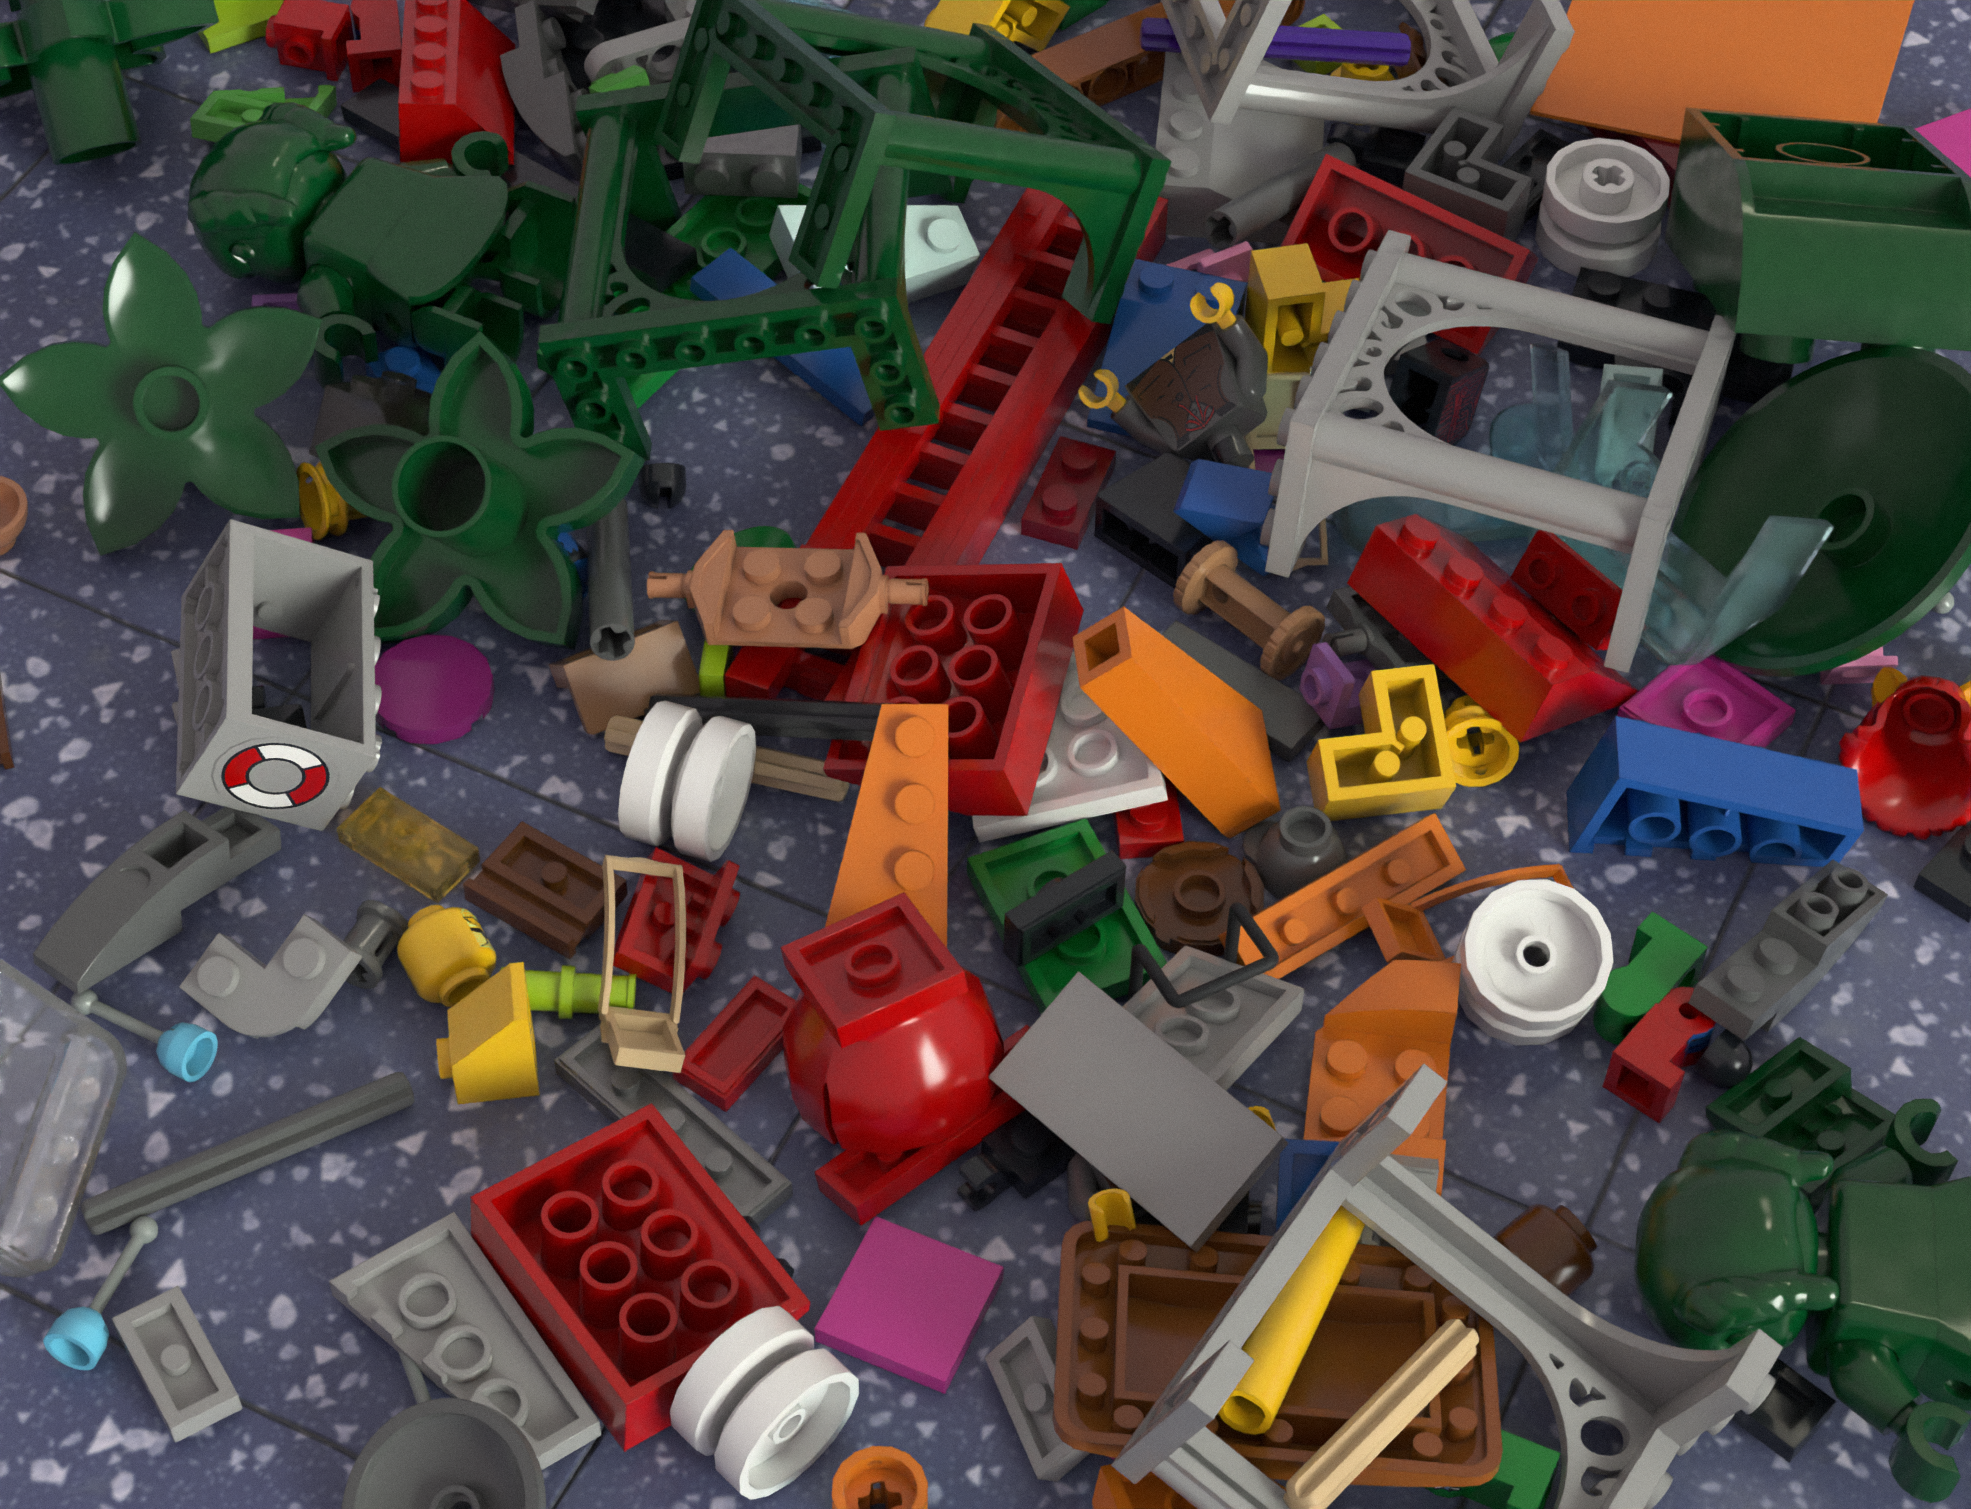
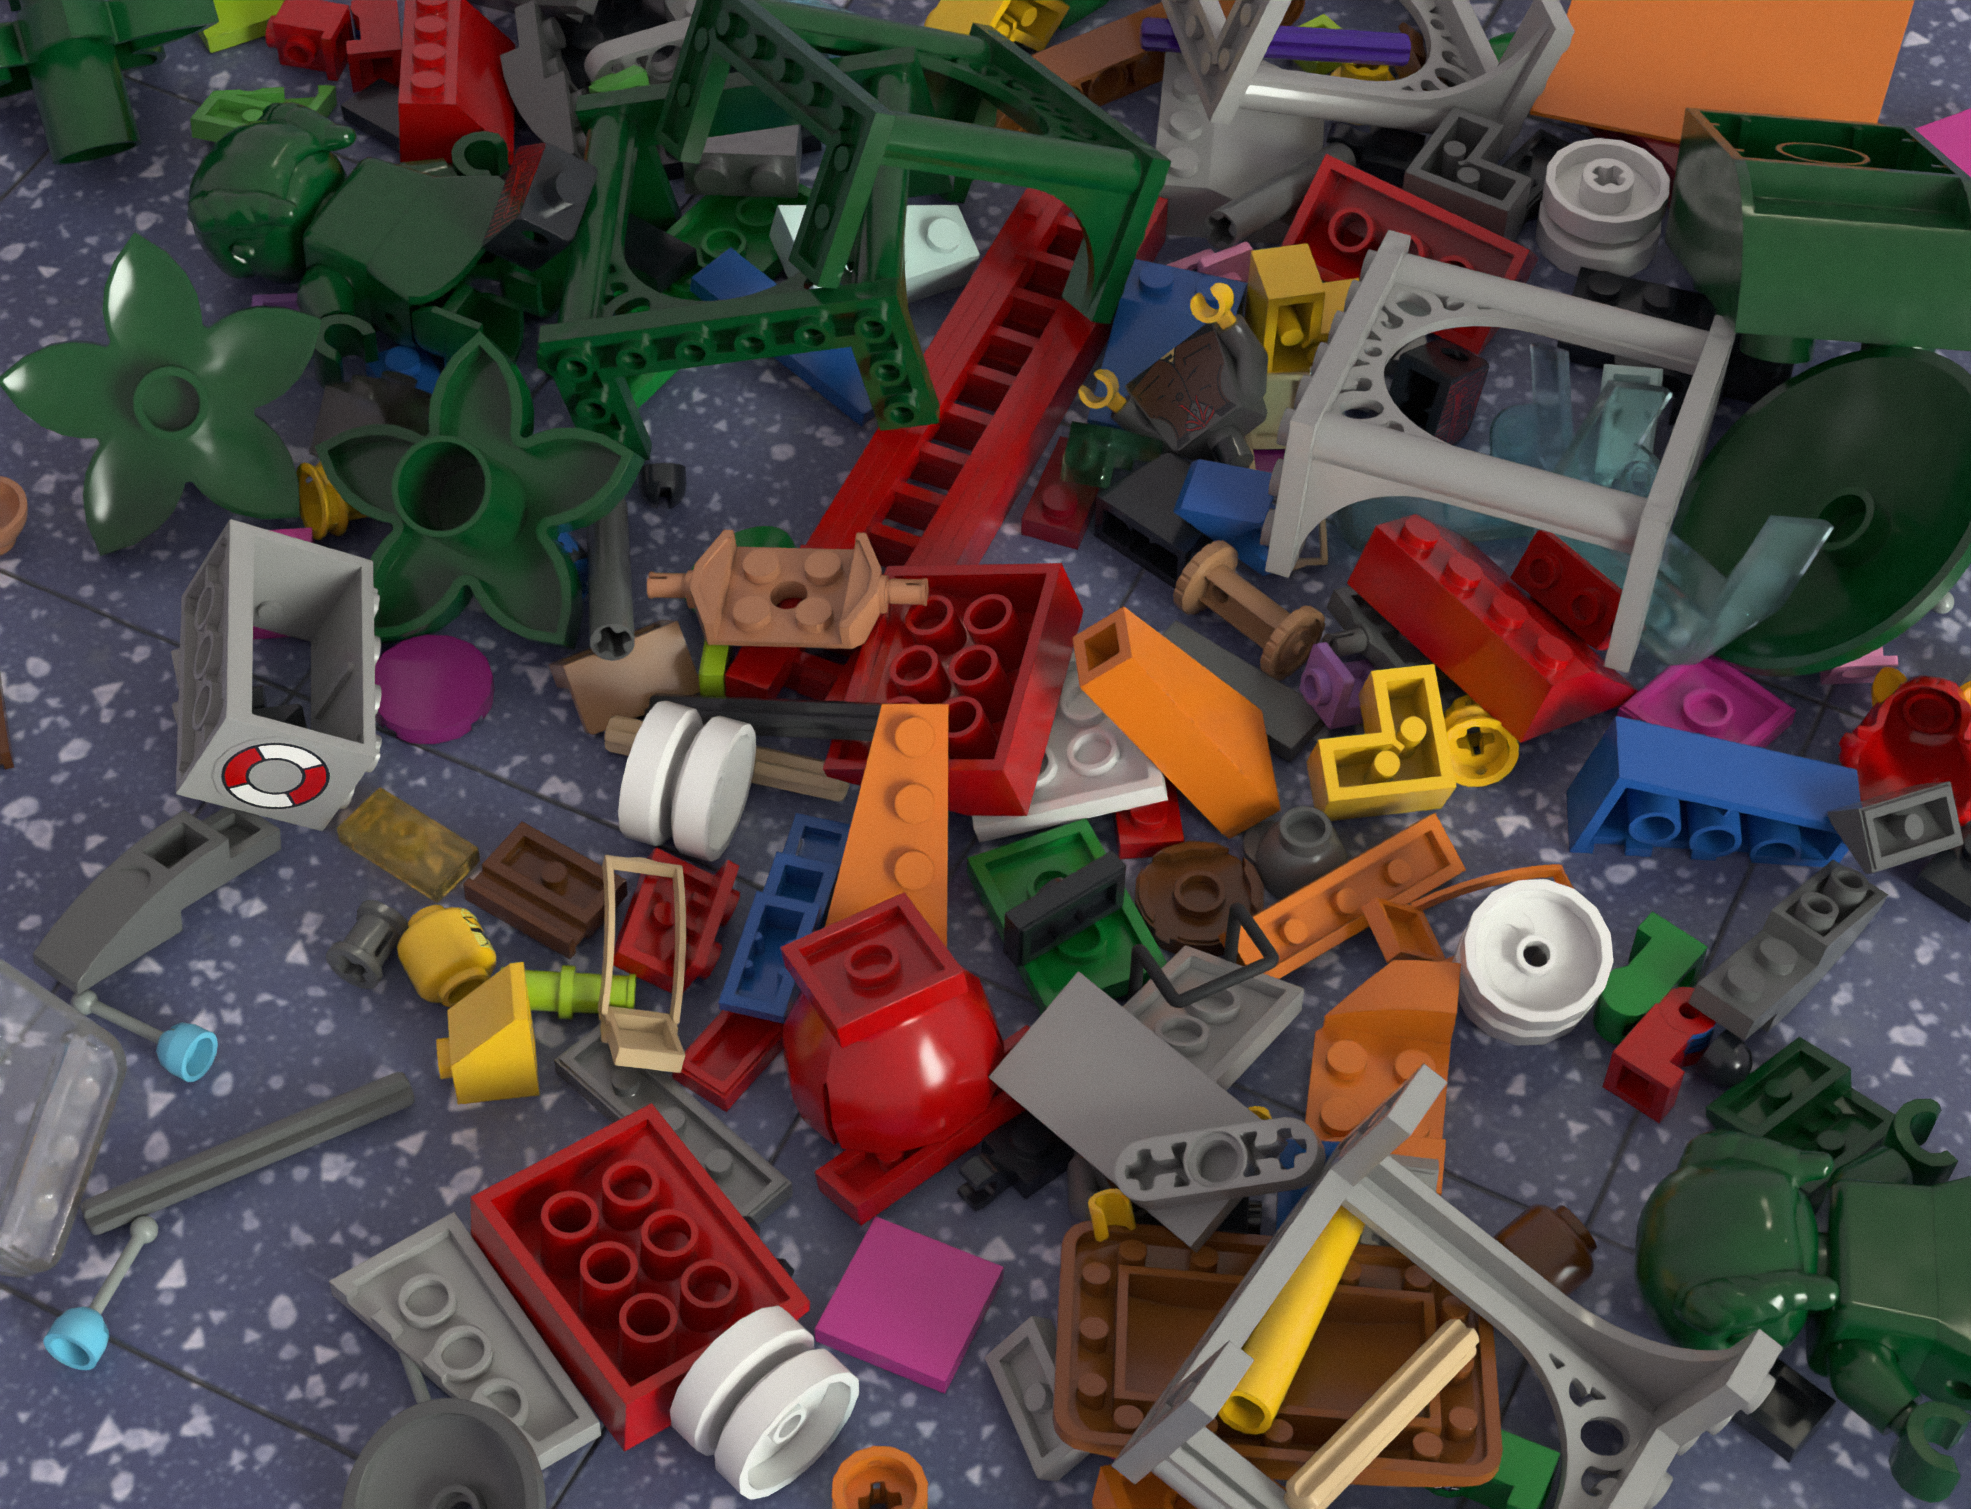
(177, 1364): light grey plate -> none
(276, 996): light grey plate -> none
(540, 195): none -> black torso
(789, 908): none -> blue slope
(1097, 449): none -> clear green bracket
(1268, 1138): none -> light grey beam
(1899, 826): none -> dark grey slope

